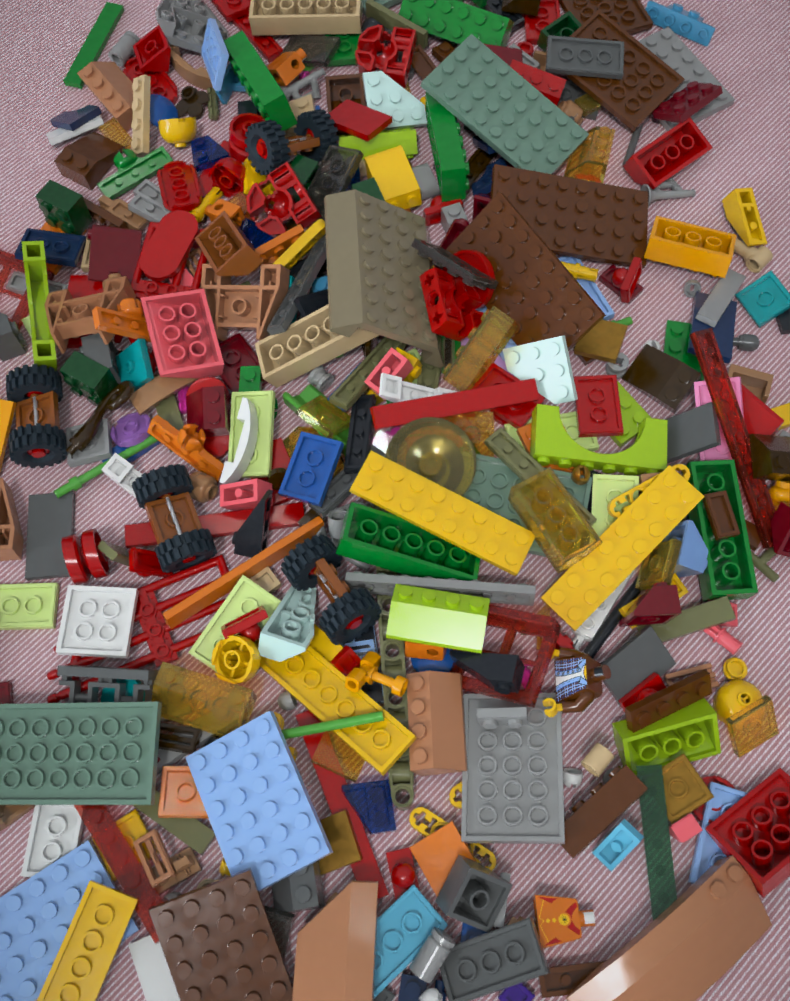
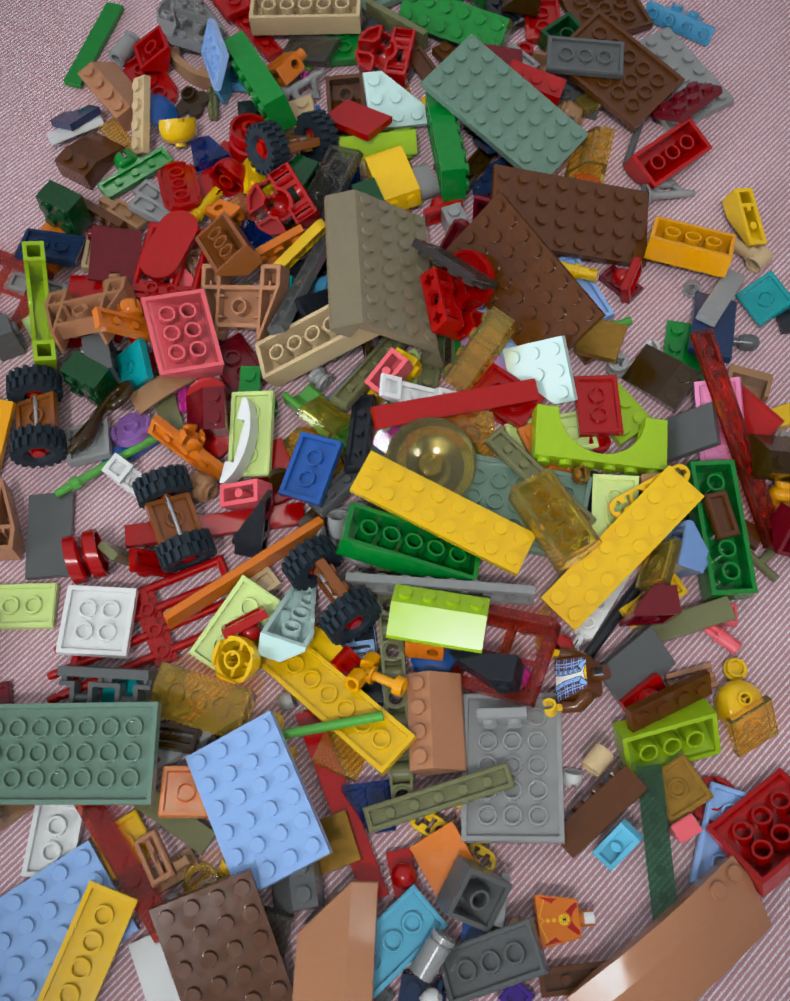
(190, 886): none -> clear yellow helmet
(438, 797): none -> olive tile
(604, 444): none -> red tile

